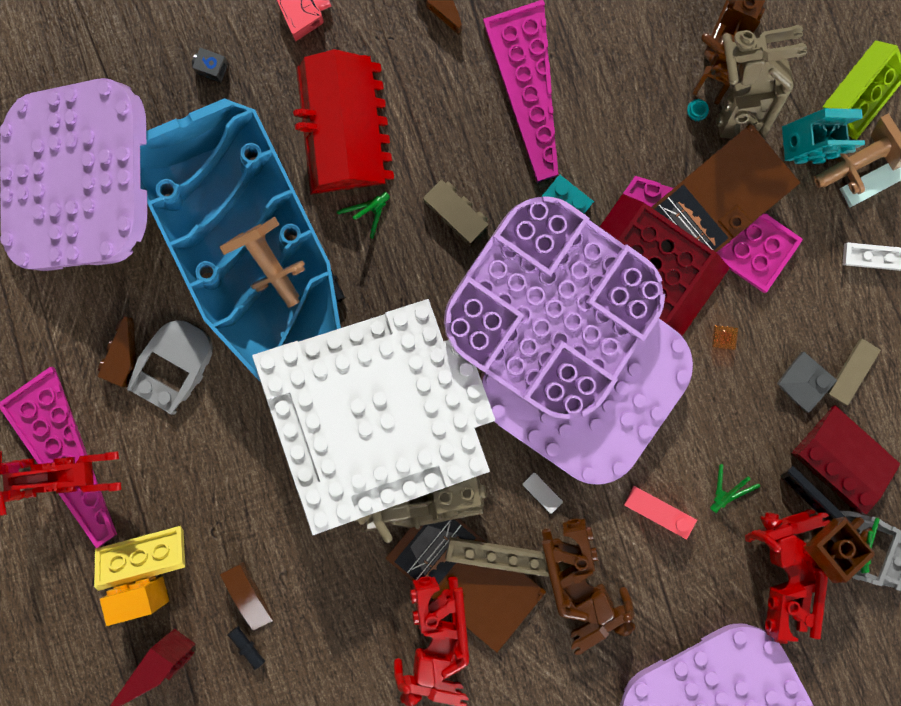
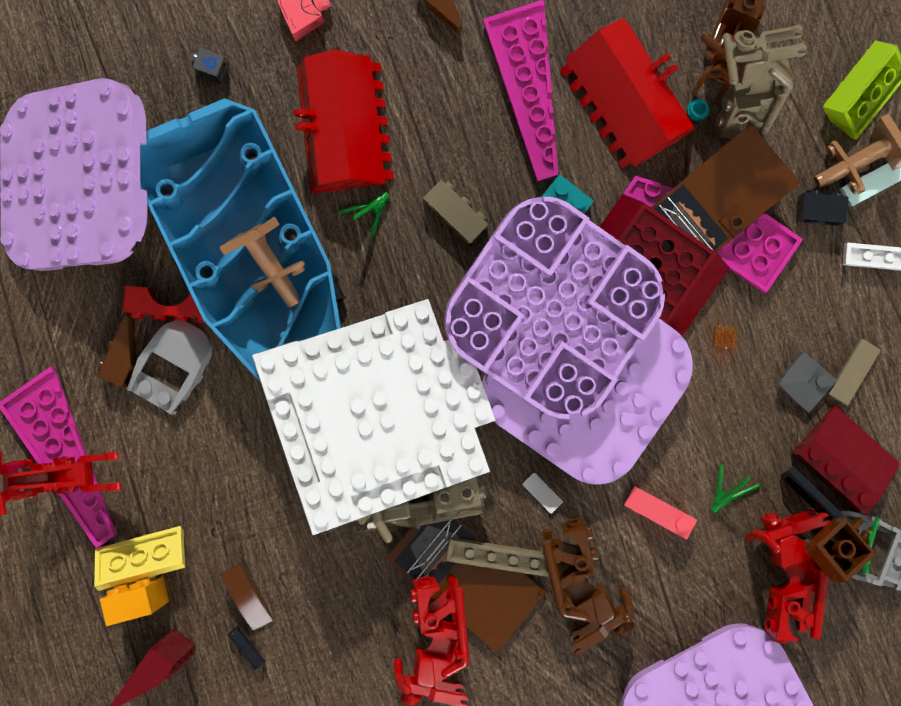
(142, 301): none -> red arch
(628, 93): none -> red piece
(820, 136): teal torso -> none
(822, 208): none -> black brick

